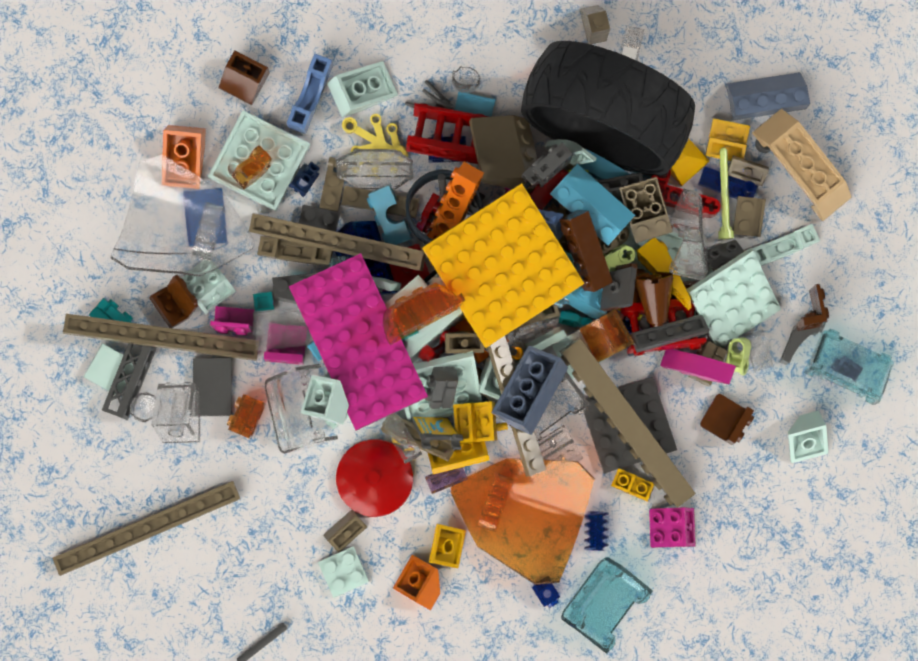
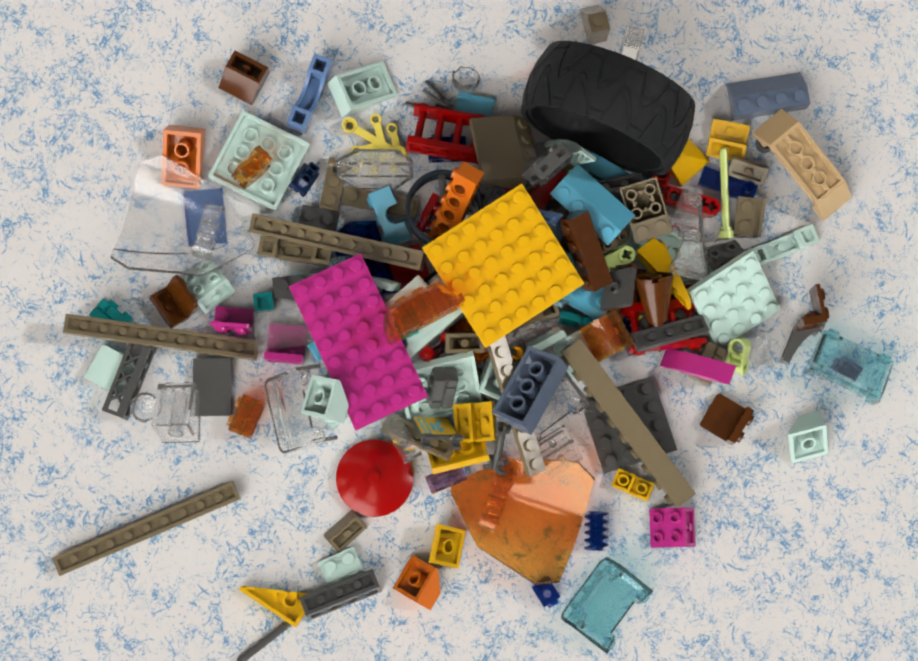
(280, 602): none -> yellow wing
(340, 594): none -> dark grey fence
(495, 461): none -> dark grey bar

